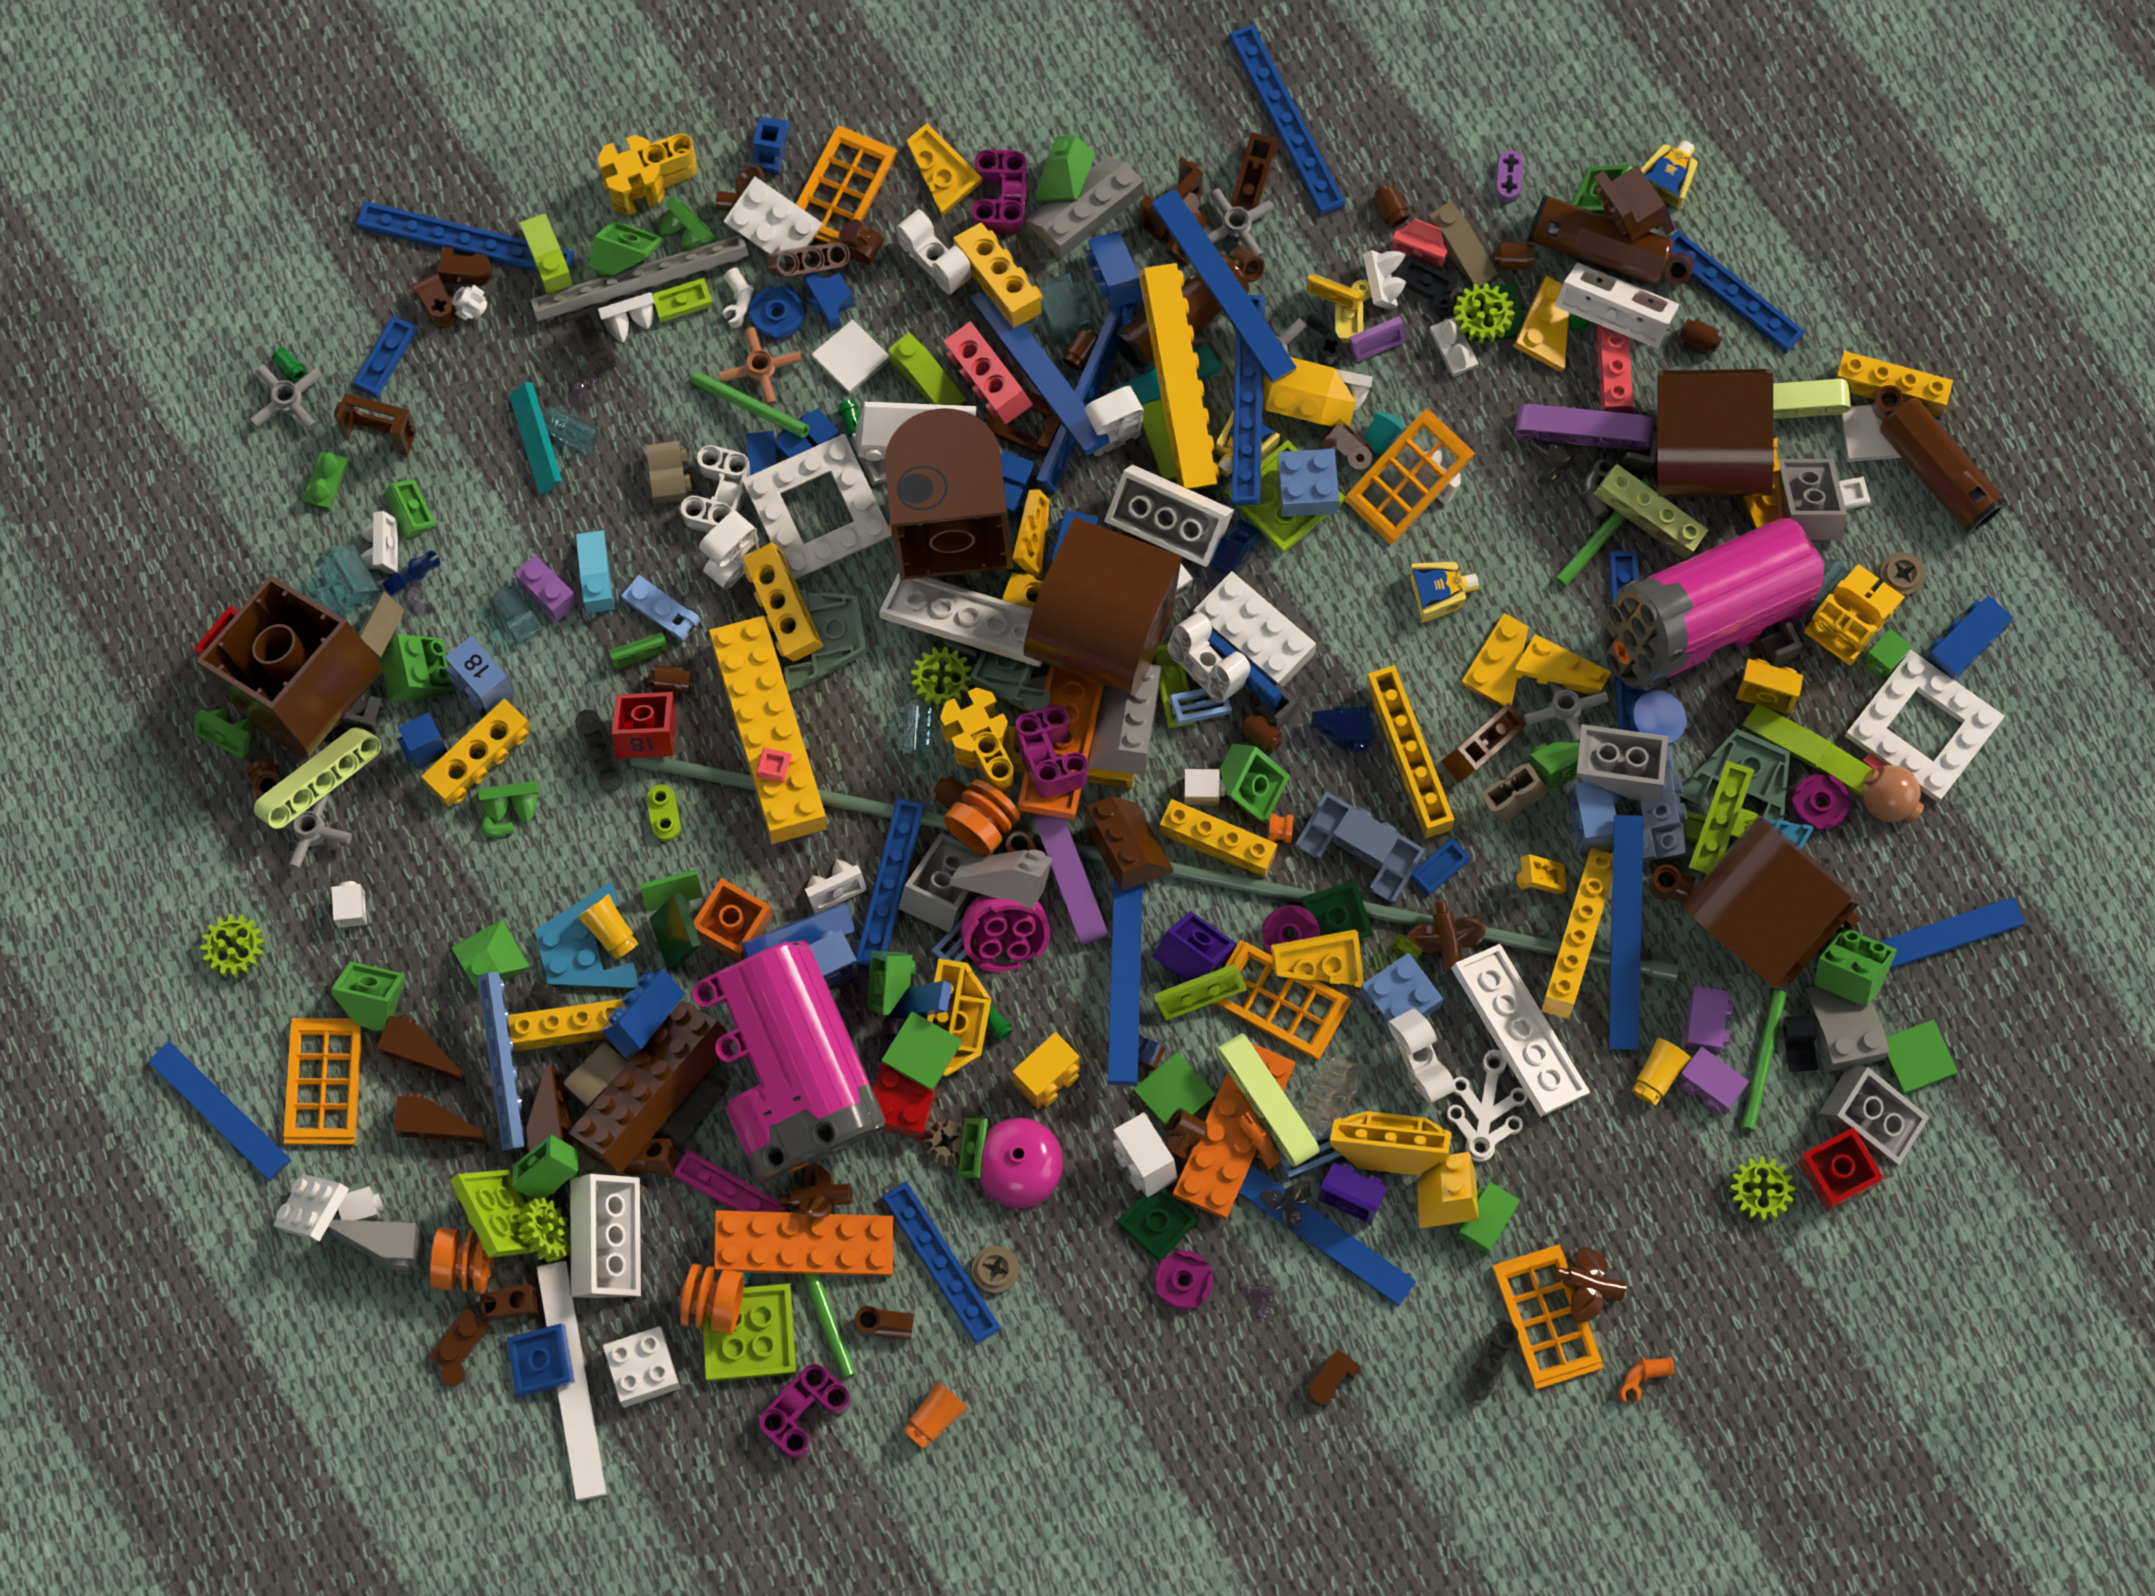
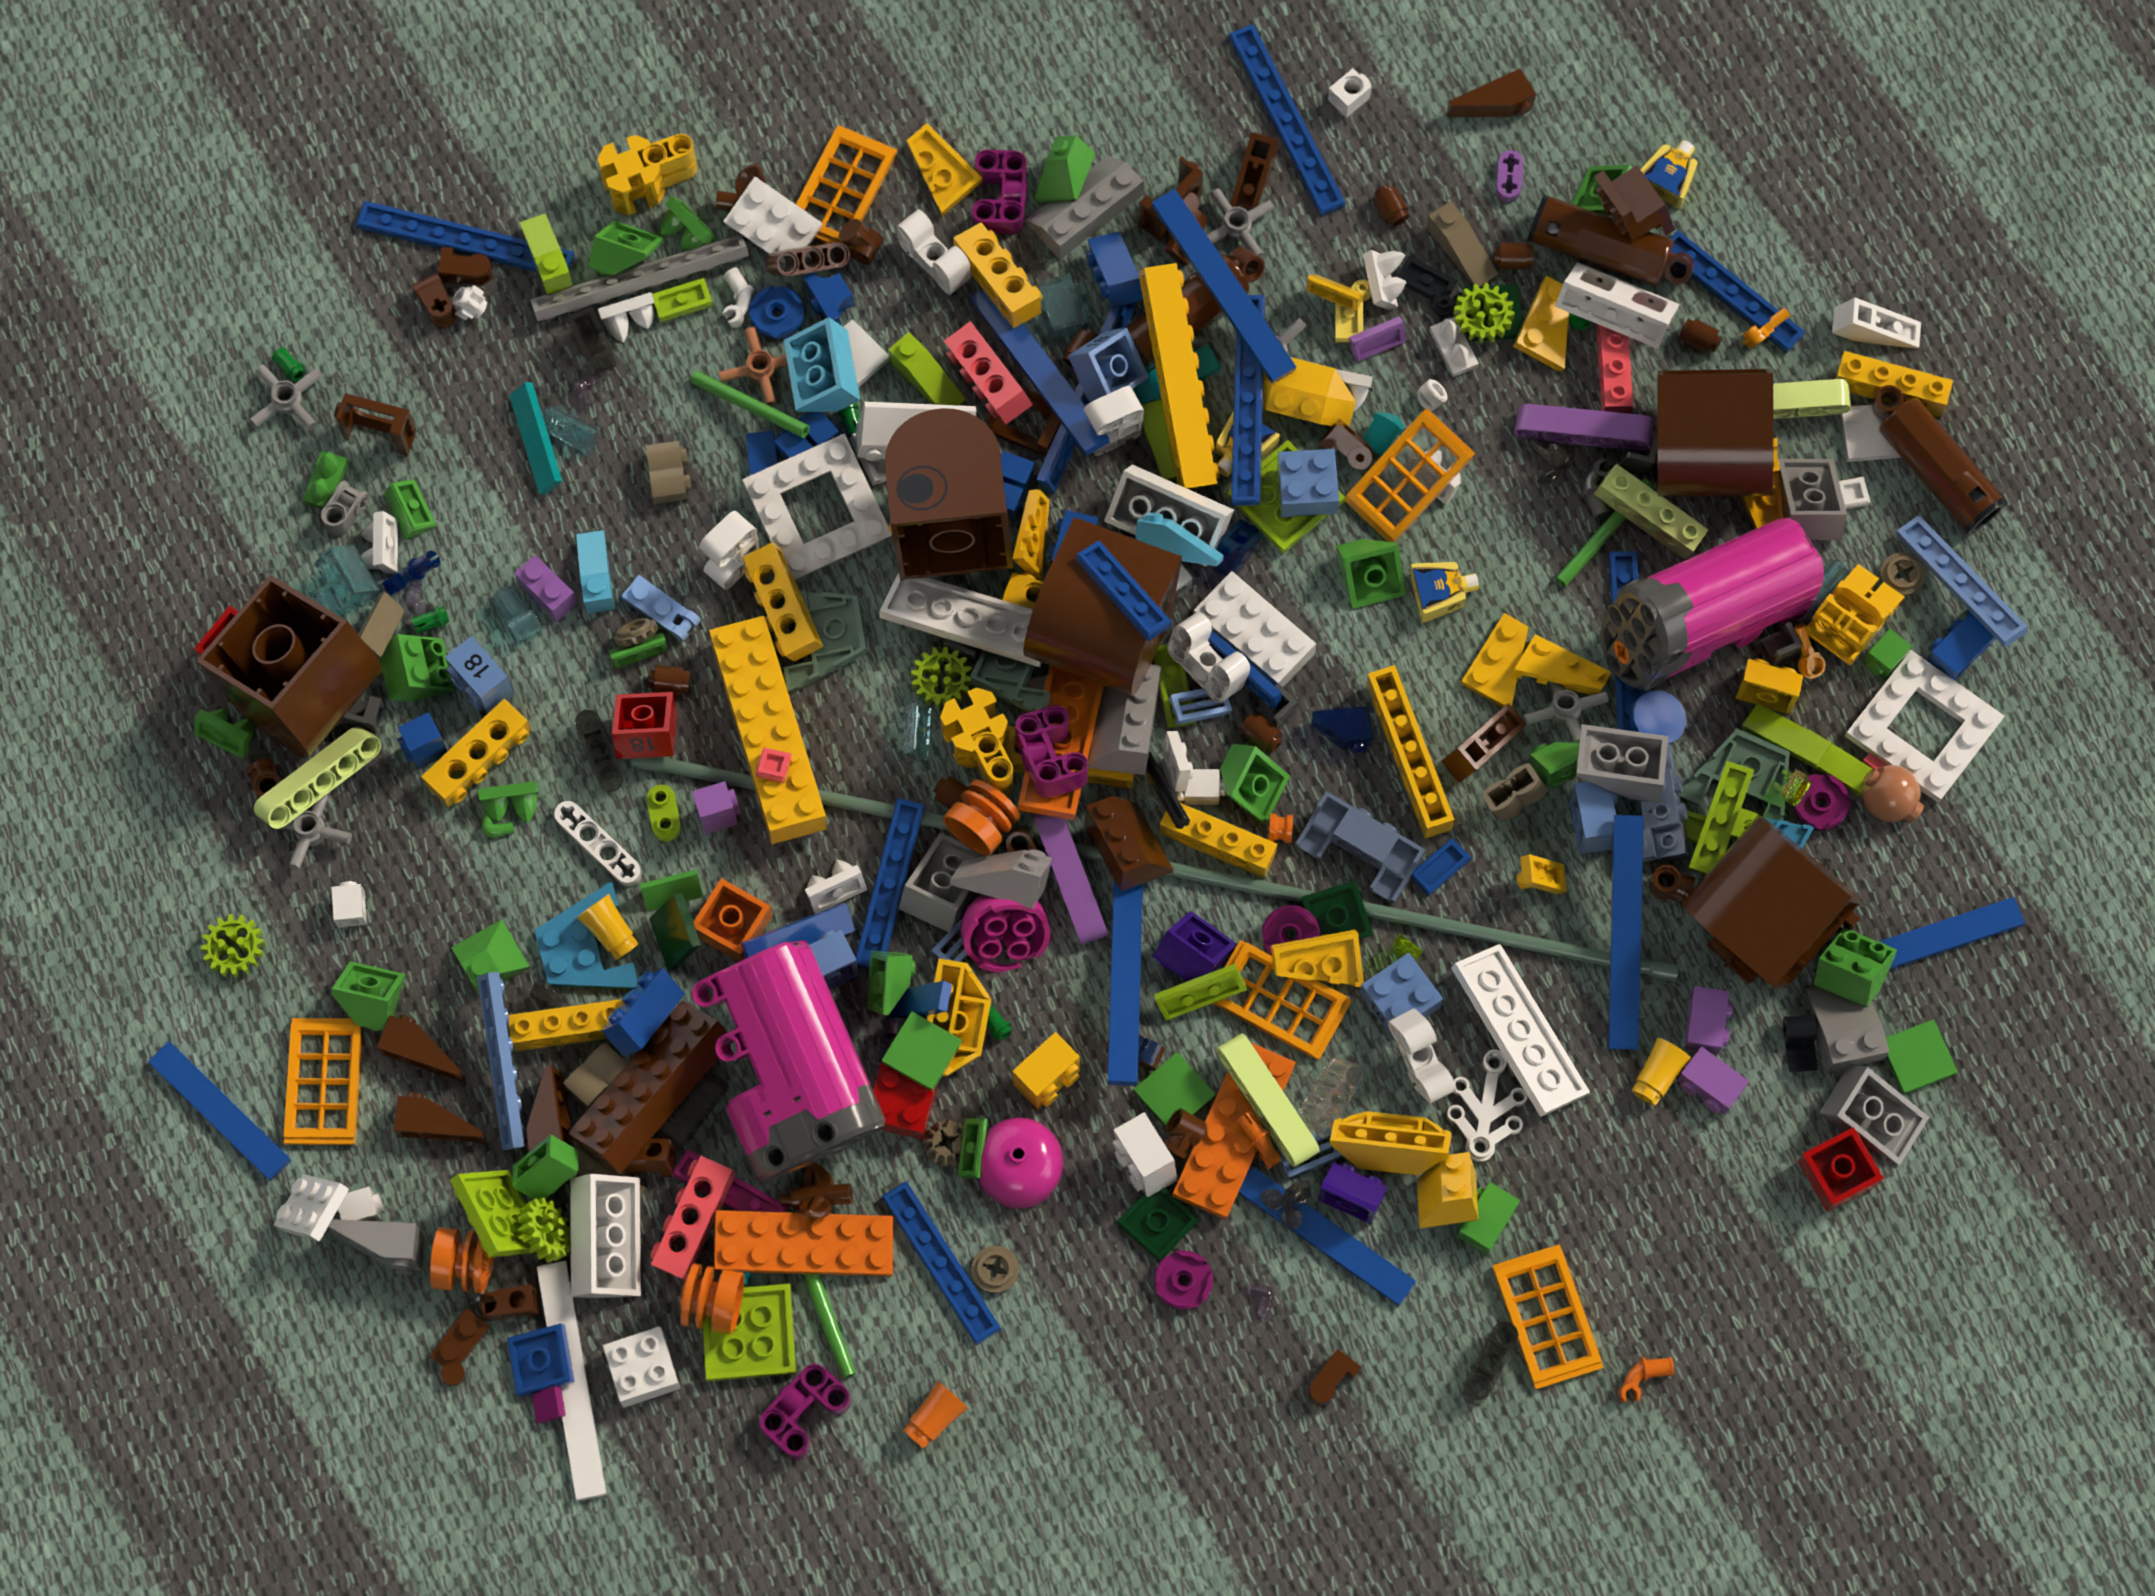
(346, 504): none -> light grey piece
(385, 356): blue tile -> none
(431, 619): none -> green pin
(548, 1404): none -> magenta tile
(599, 842): none -> white beam
(635, 632): none -> dark tan gear
(695, 1235): none -> coral brick
(716, 807): none -> medium lavender brick
(730, 491): white beam -> none
(770, 144): blue brick -> none
(821, 368): none -> medium azure slope
(888, 1323): reddish brown piece -> none
(1108, 364): none -> medium blue brick
(1123, 590): none -> blue tile
(1166, 793): none -> black axle
(1174, 538): none -> medium azure slope
(1175, 764): none -> white plate
(1329, 341): black panel -> none
(1346, 102): none -> white brick
(1371, 571): none -> bright green slope
(1421, 242): coral slope -> none
(1433, 393): none -> white tile
(1447, 935): reddish brown plant -> none
(1498, 98): none -> reddish brown slope
(1579, 935): yellow brick -> none
(1589, 1284): reddish brown plant -> none
(1733, 961): none -> reddish brown axle
(1755, 336): none -> light orange plate
(1763, 1060): bright green piece -> none
(1774, 1201): lime gear -> none
(1795, 788): none -> clear neon green tile
(1811, 662): none -> light orange plate
(1875, 325): none -> white slope
(1962, 581): none -> medium blue plate

